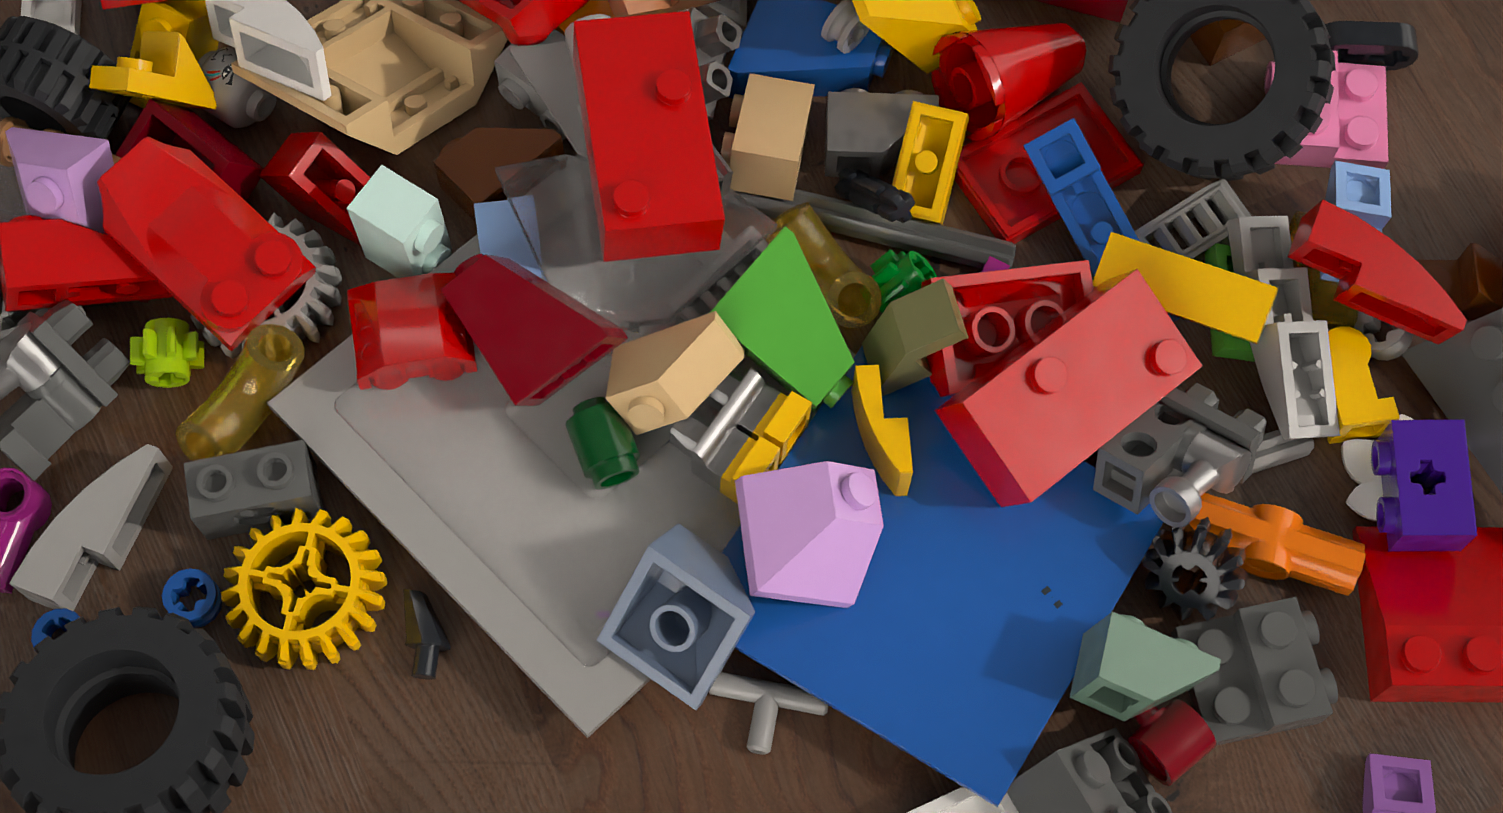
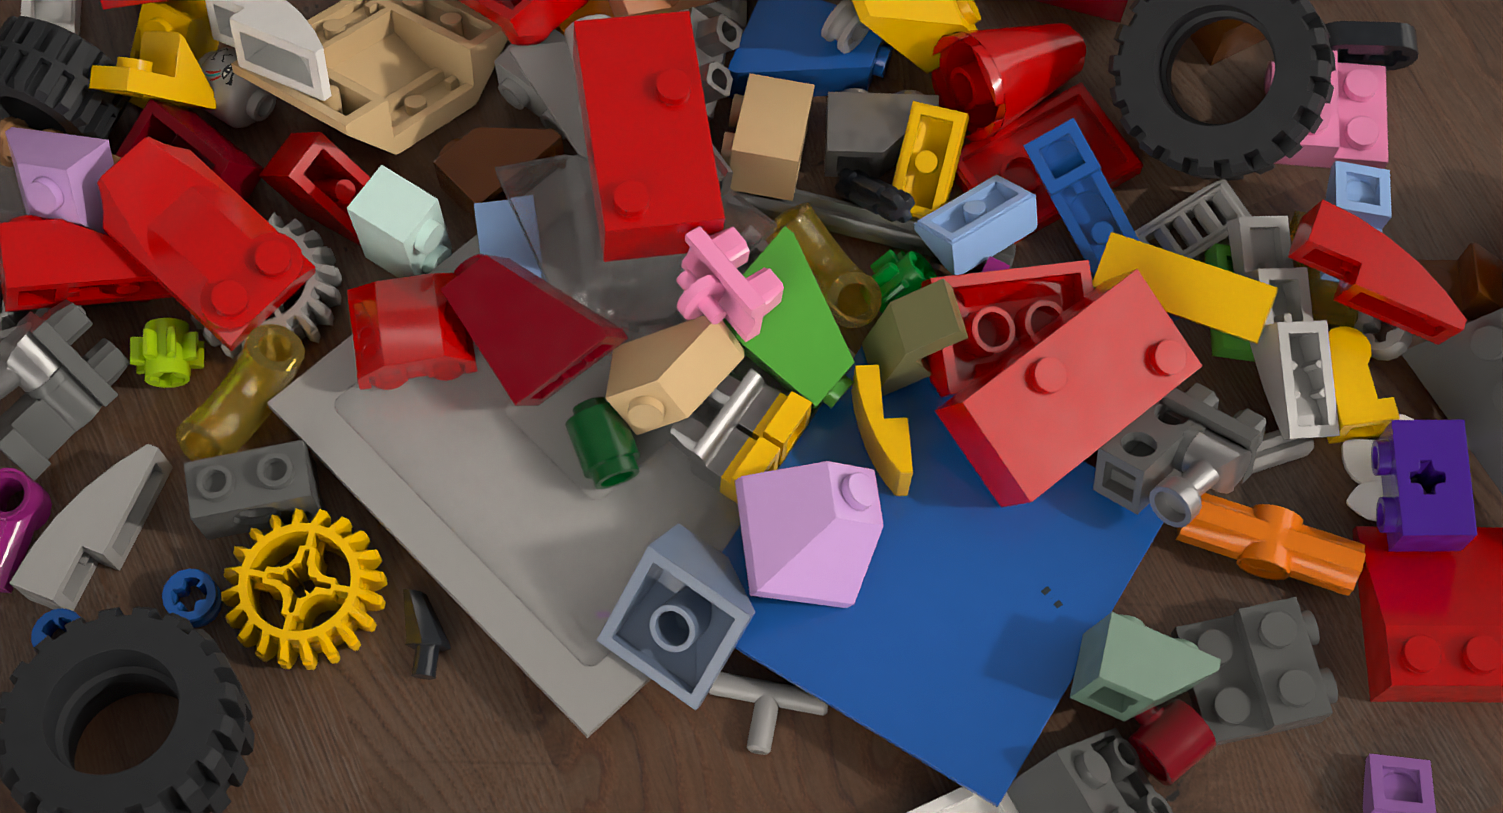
(719, 289): none -> bright pink hips
(978, 224): none -> light blue slope
(1209, 585): black gear -> none

